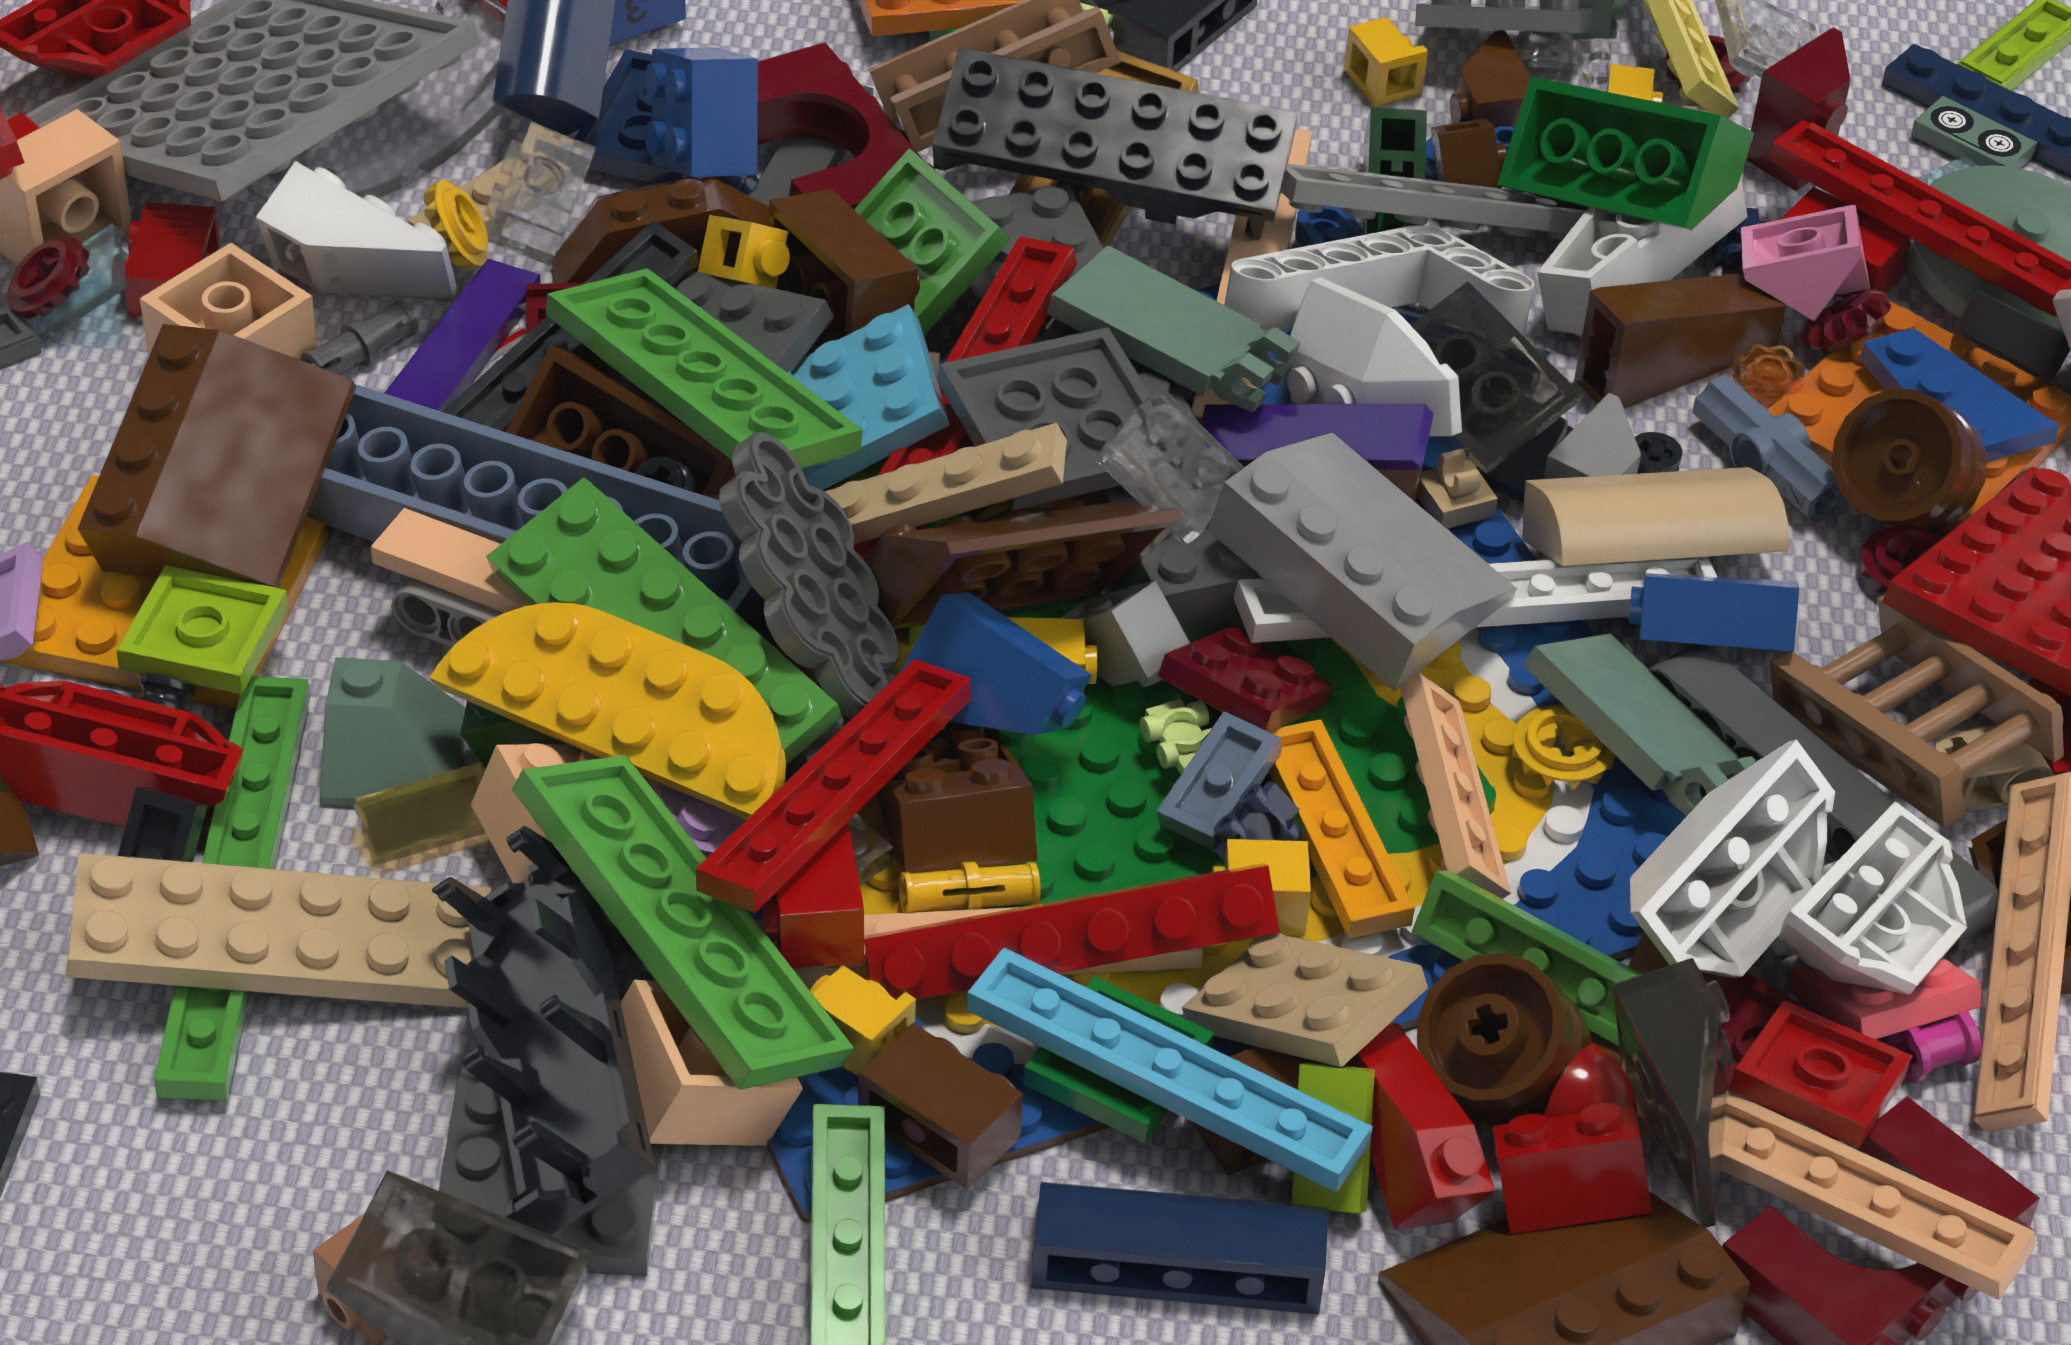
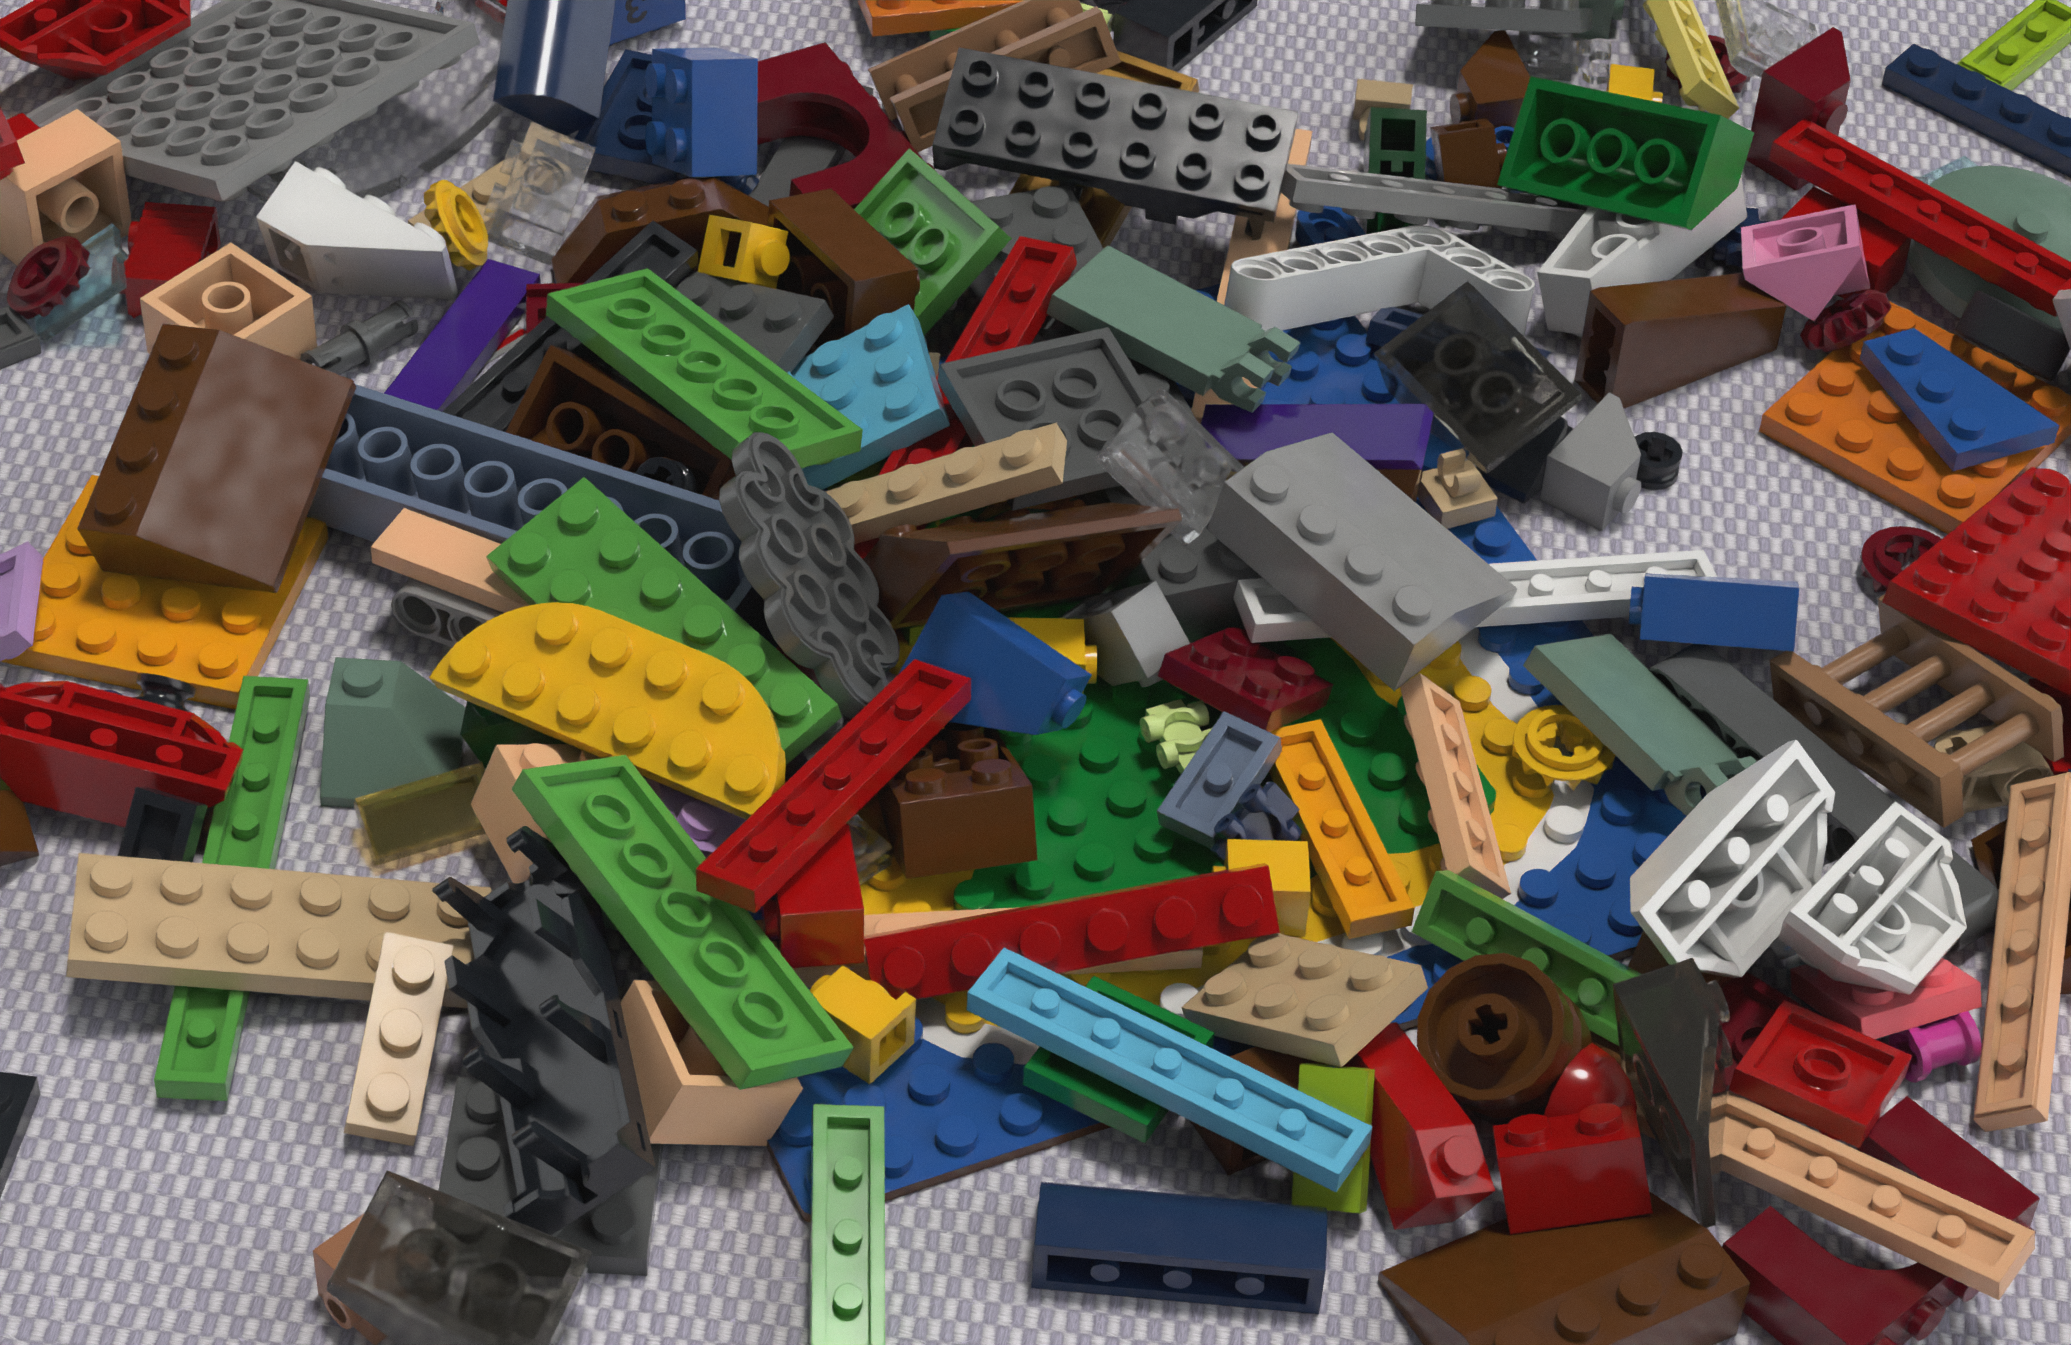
(203, 629): lime plate -> none
(398, 1039): none -> tan plate
(942, 1104): reddish brown brick -> none
(1014, 886): yellow pin -> none
(1366, 355): white wedge -> none
(1378, 94): none -> tan tile
(1384, 62): yellow brick -> none
(1654, 516): tan brick -> none
(1768, 373): clear orange plate -> none
(1770, 446): sand blue piece -> none
(1874, 455): reddish brown wheel -> none
(1969, 134): sand green tile -> none

